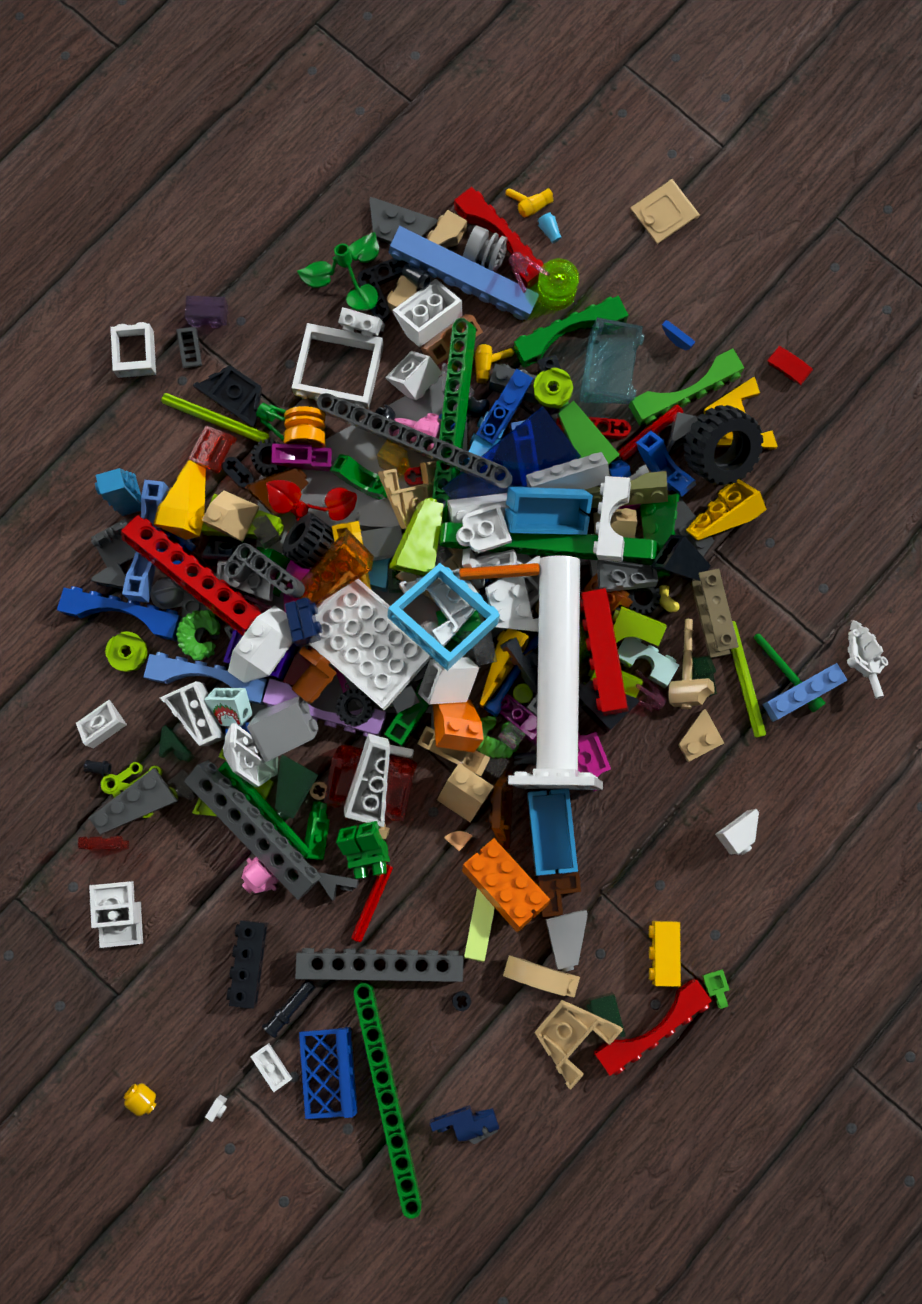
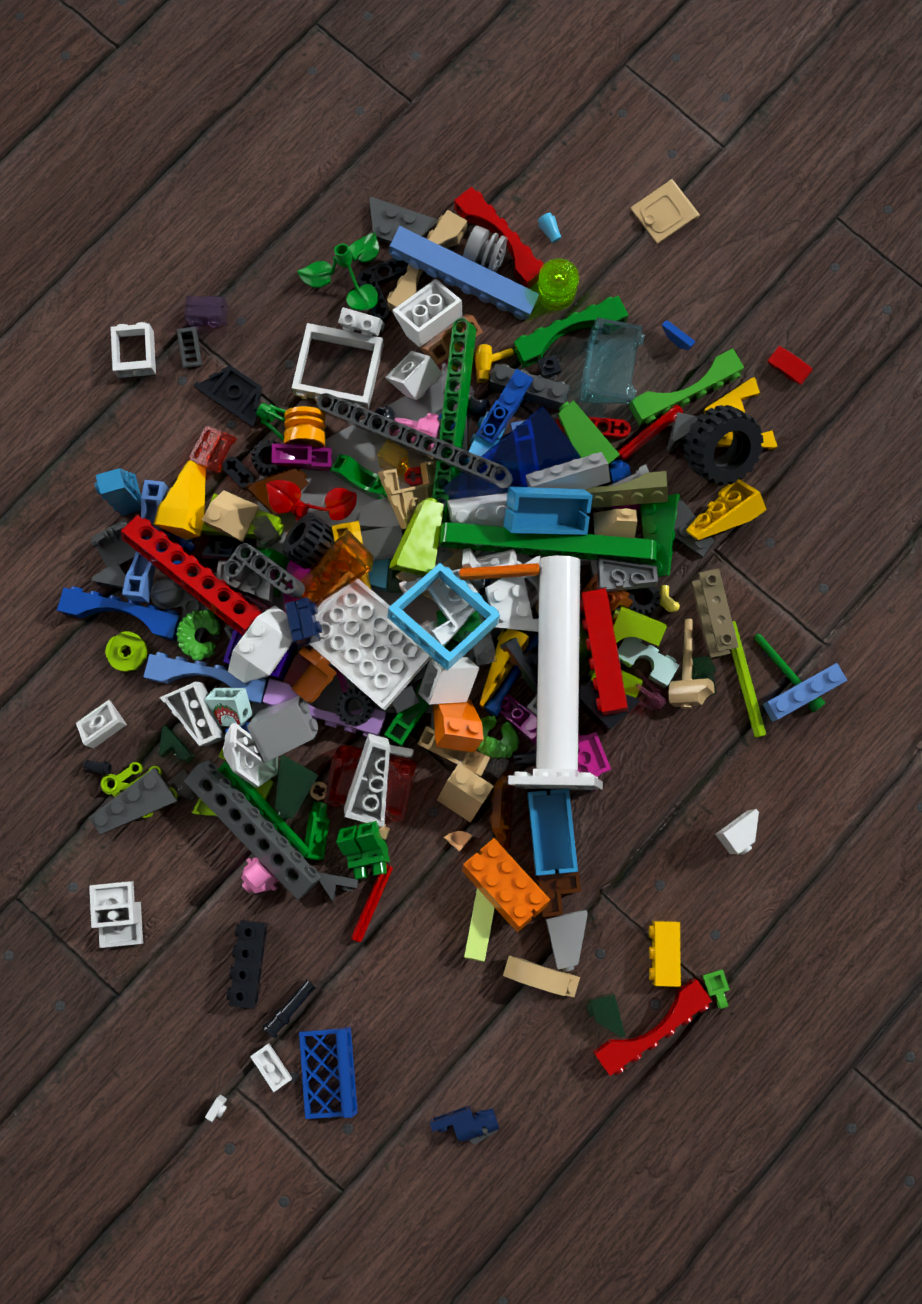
(95, 843): clear red plate -> none
(140, 1099): yellow head -> none
(214, 418): lime axle -> none
(306, 970): dark grey brick -> none
(393, 1107): green beam -> none
(418, 277): black cone -> none
(455, 1002): black bush -> none
(484, 529): white plate -> none
(511, 736): clear plate -> none
(520, 263): clear pink plant -> none
(522, 693): lime tile -> none
(532, 204): yellow piece -> none
(549, 378): lime plate -> none
(566, 1030): tan wing -> none
(615, 494): white arch -> none
(657, 459): blue arch -> none
(680, 559): black slope -> none
(700, 737): tan wing -> none
(863, 651): white bar -> none

